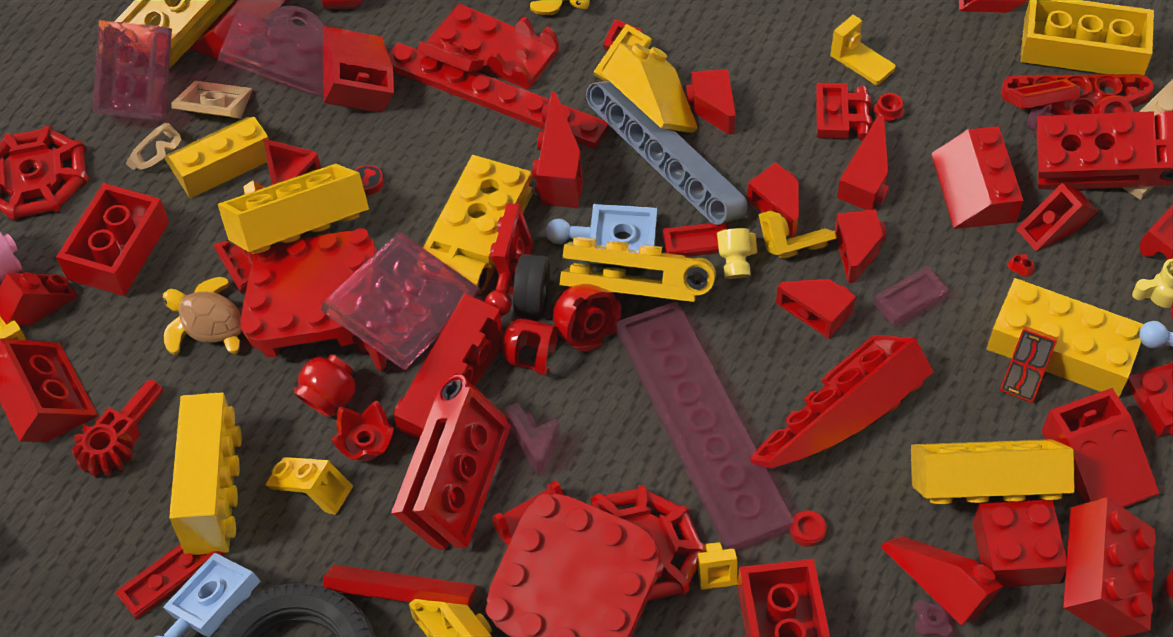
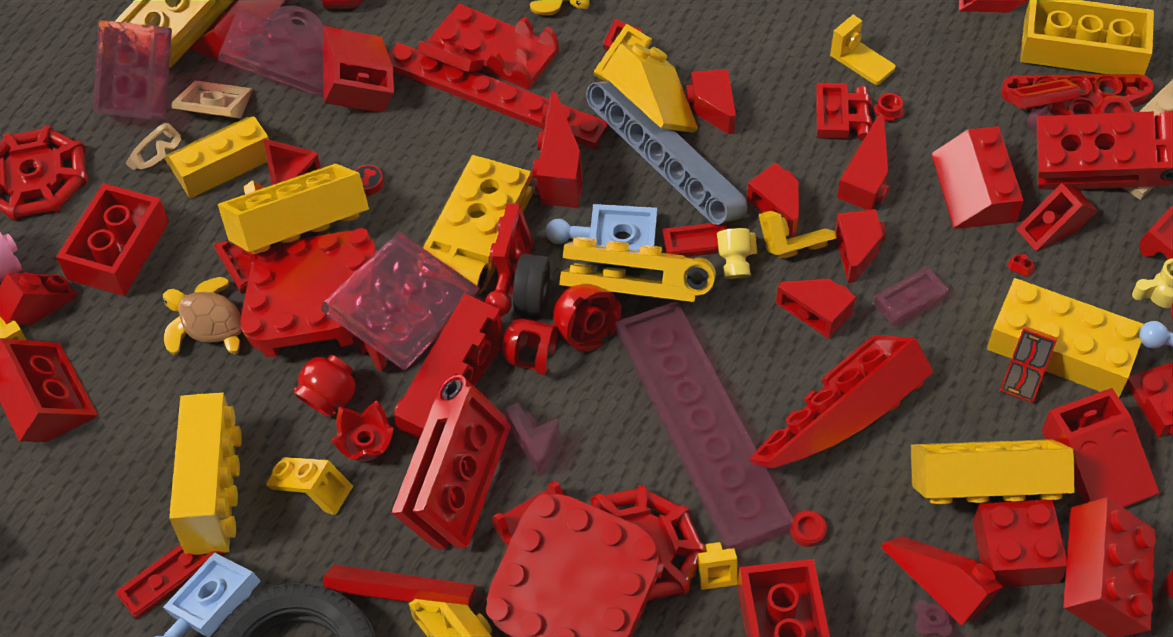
(115, 431): red gear -> none

